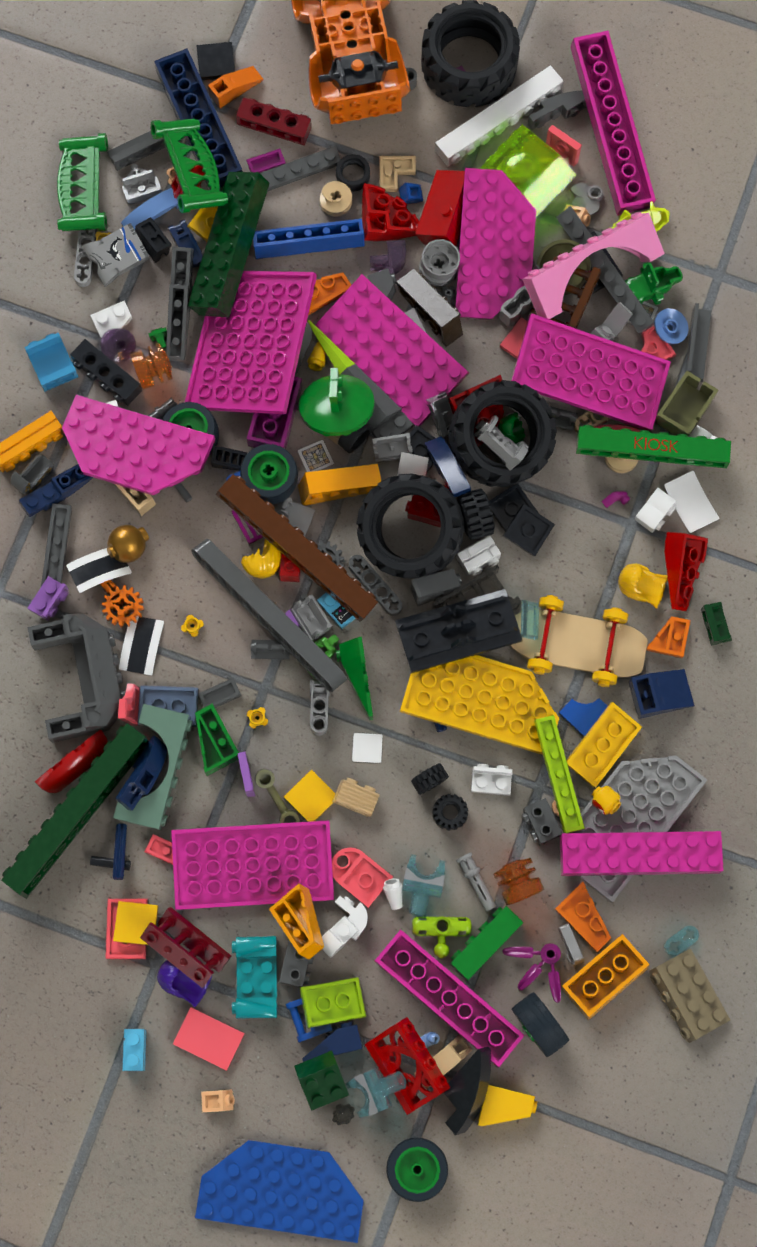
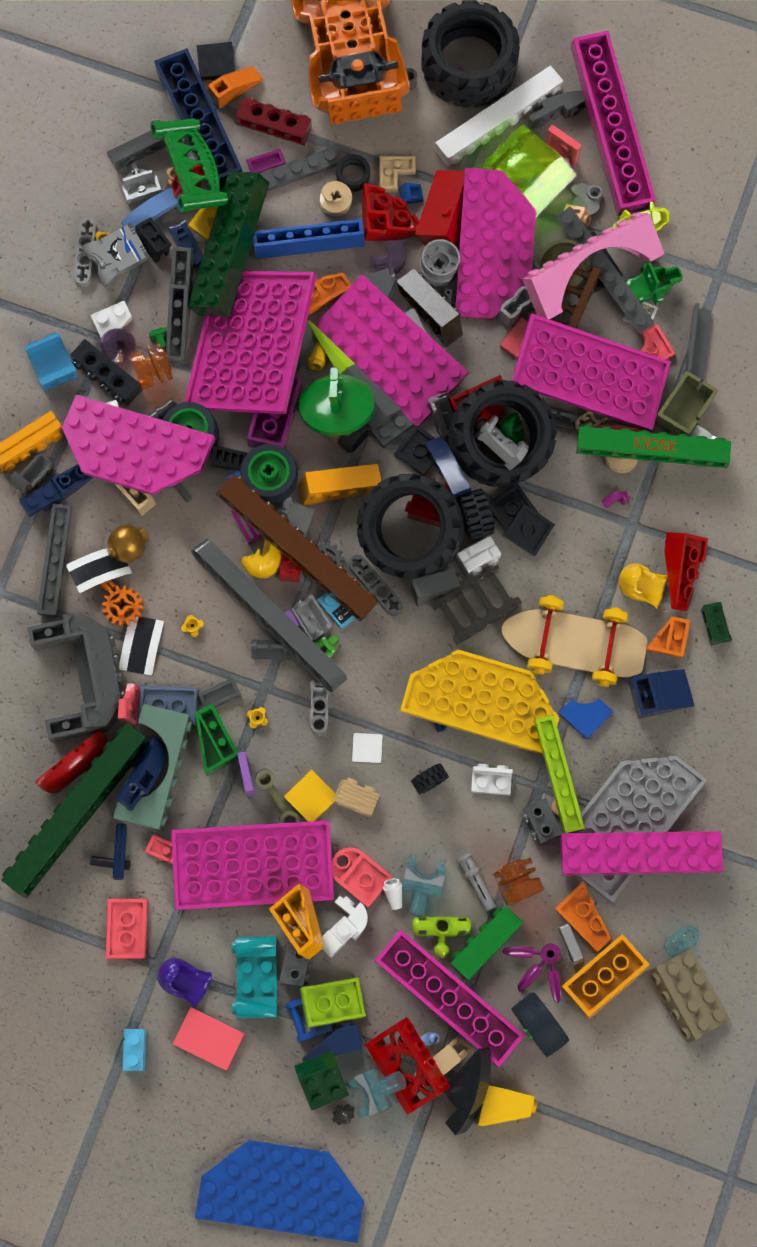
(48, 598): medium lavender bracket -> none
(89, 216): green piece -> none
(133, 920): yellow tile -> none
(193, 939): dark red fence -> none
(217, 1101): light nougat bracket -> none
(315, 456): sticker -> none
(353, 663): green wedge -> none
(390, 447): light grey hinge -> none
(412, 464): white sticker -> none
(433, 1167): wheel -> none
(445, 823): black tyre -> none
(458, 630): black hinge -> none
(529, 619): clear light blue tile -> none
(603, 744): yellow plate -> none
(606, 800): yellow head -> none
(614, 323): light grey bracket -> none
(655, 510): white brick -> none
(675, 321): medium blue dish -> none
(691, 502): white sticker -> none

